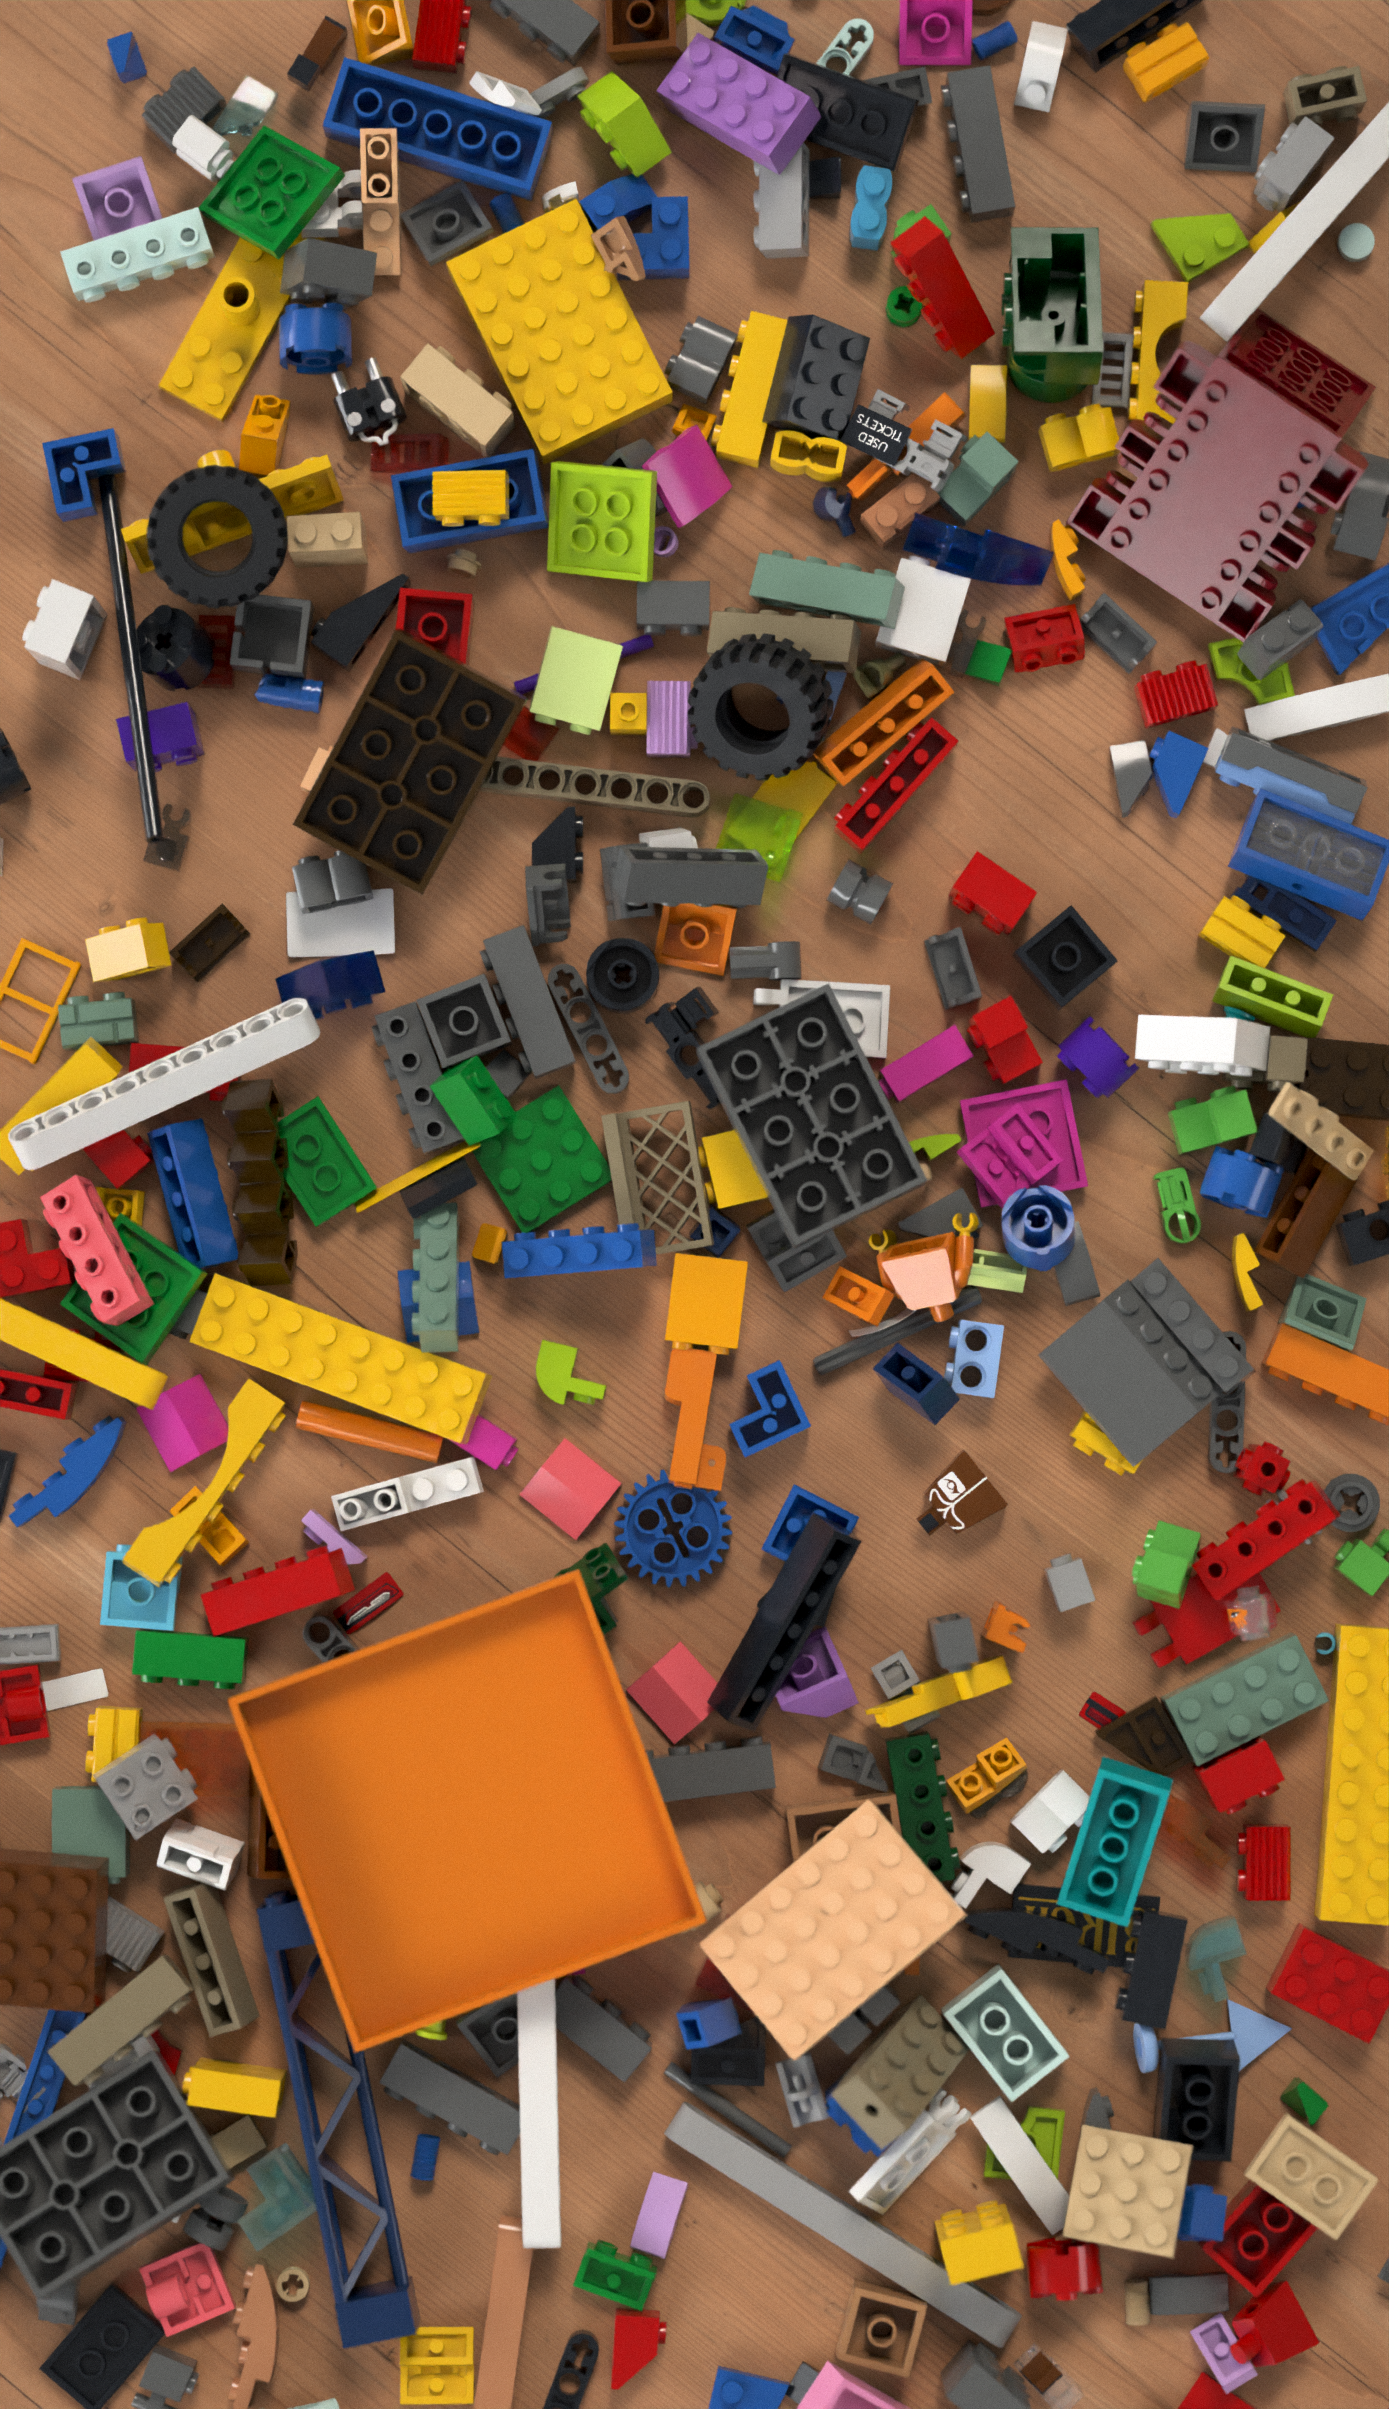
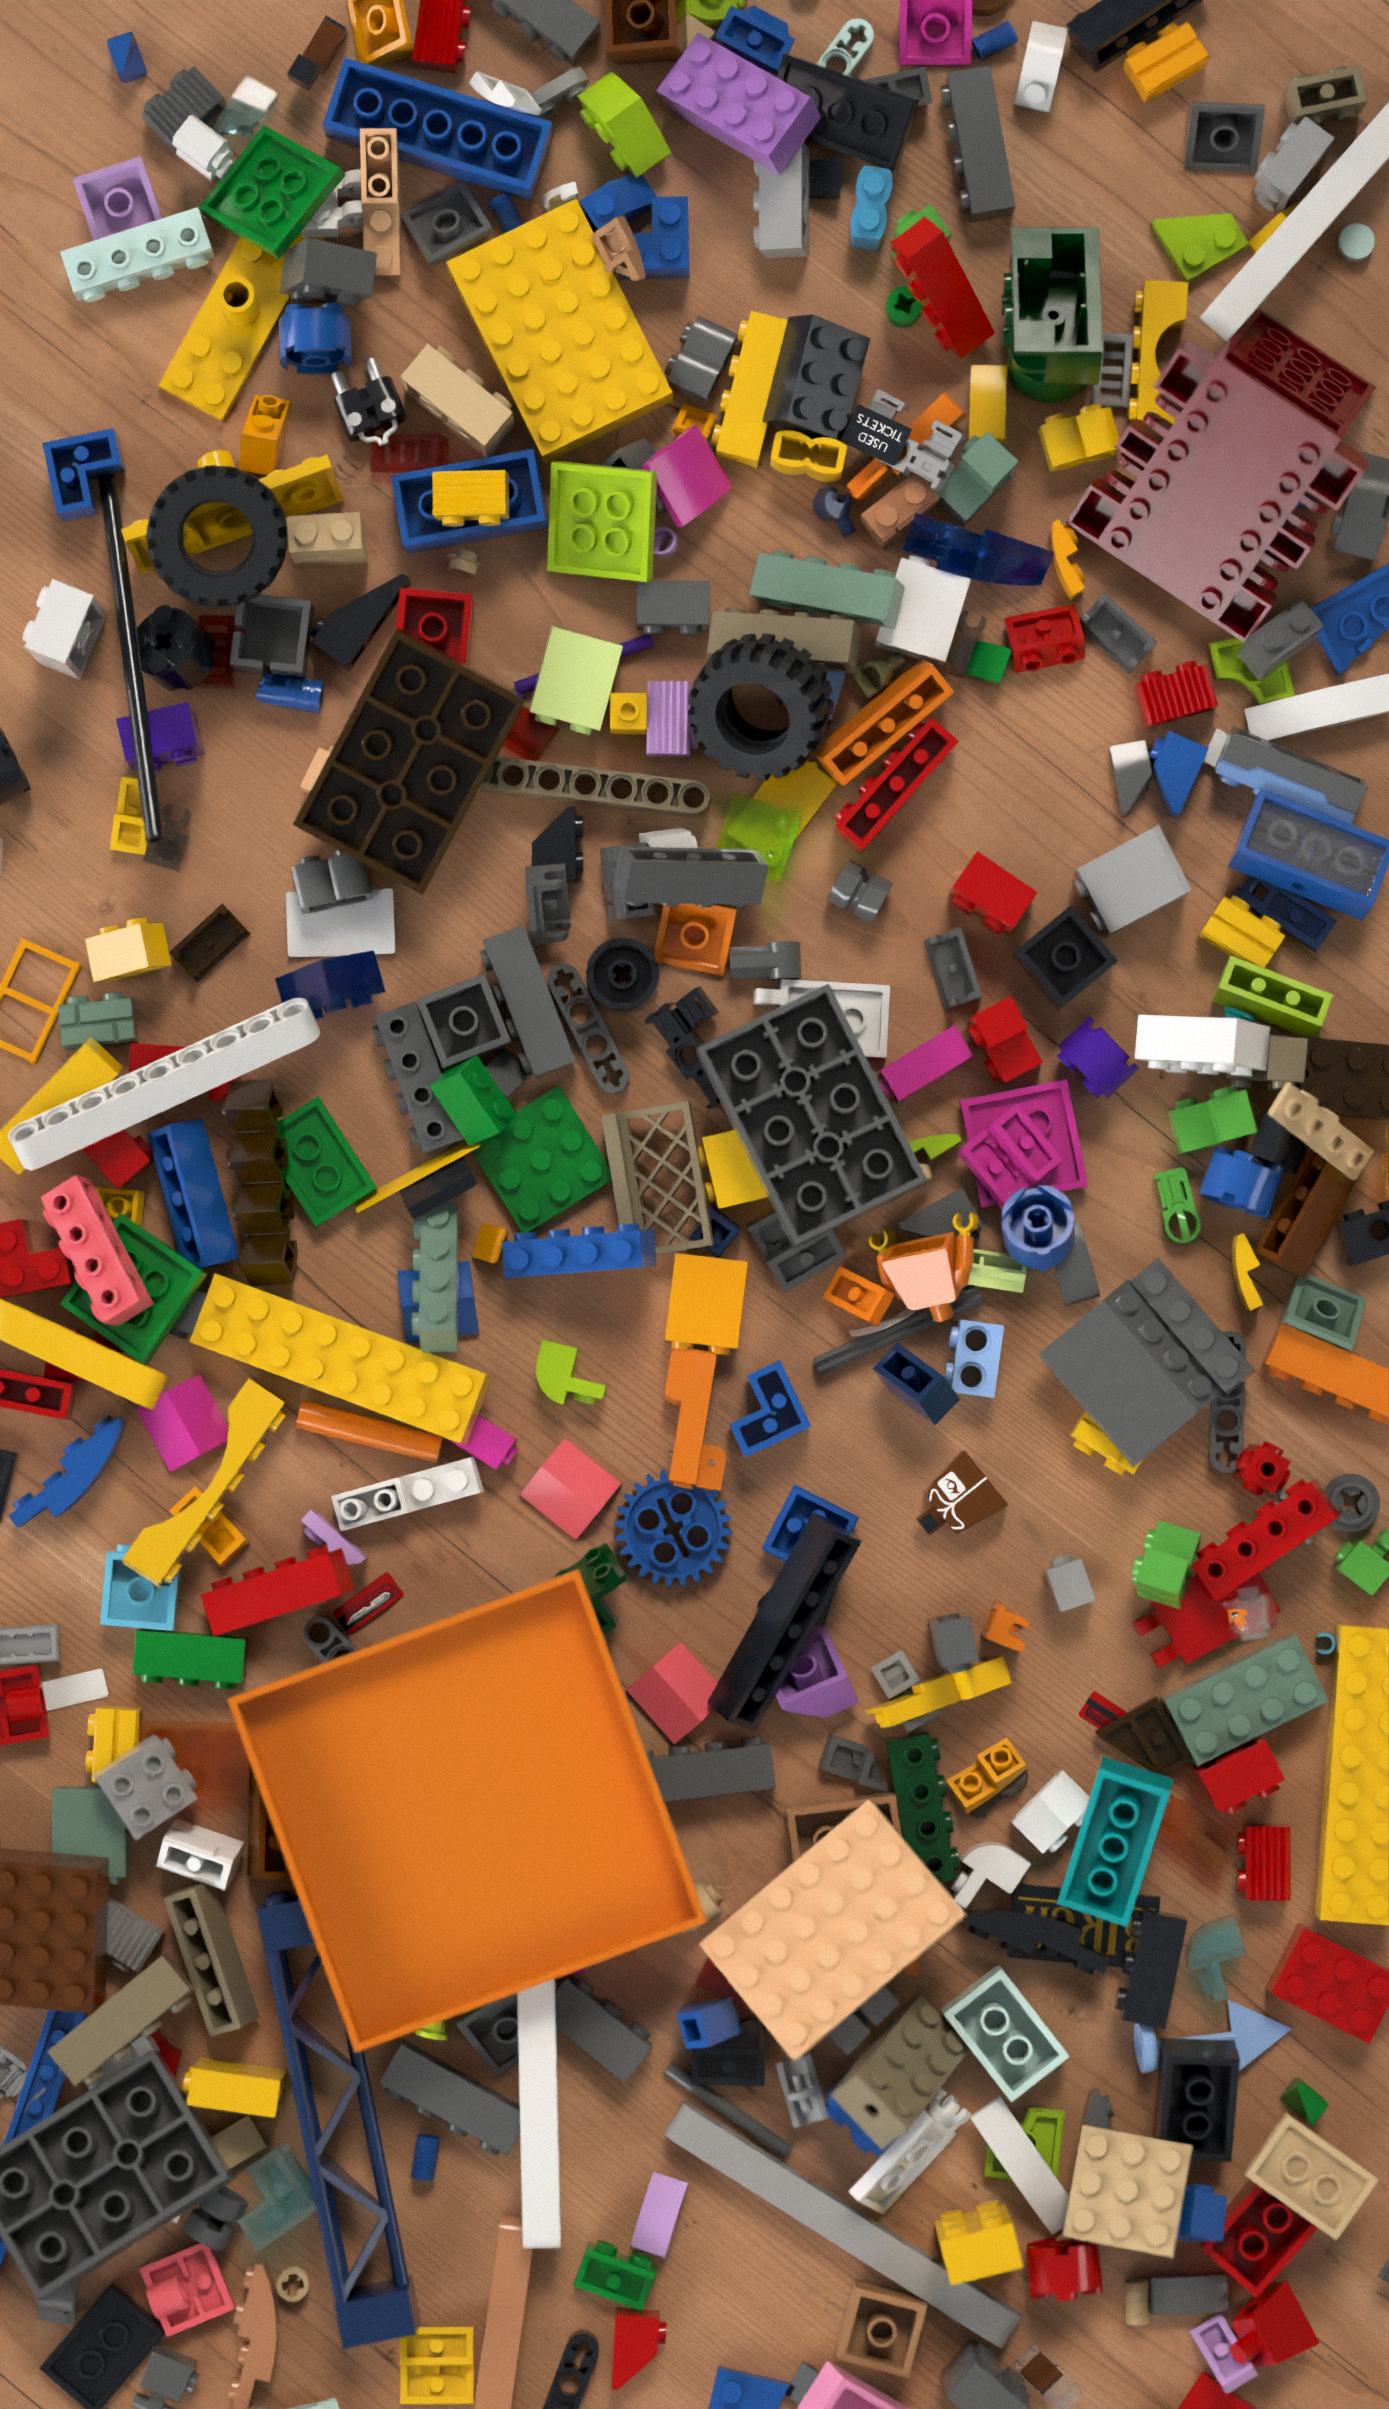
(128, 823): none -> yellow slope
(1131, 882): none -> light grey slope

